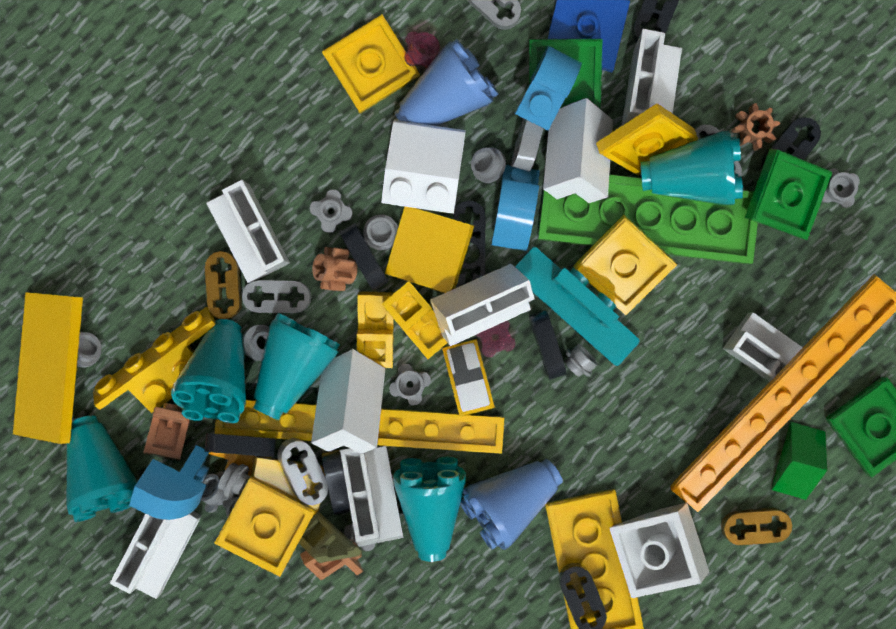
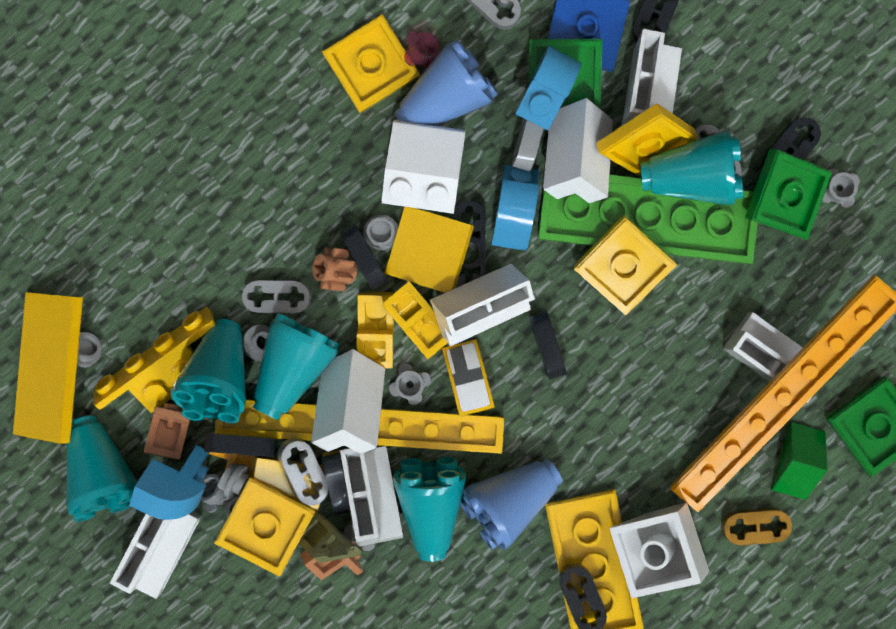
(214, 285): pearl gold beam -> none
(247, 231): white piece -> none
(340, 214): light grey plate -> none
(488, 164): light grey plate -> none
(504, 342): clear pink plate -> none
(578, 306): teal bracket -> none
(580, 361): light grey plate -> none
(746, 124): nougat gear -> none

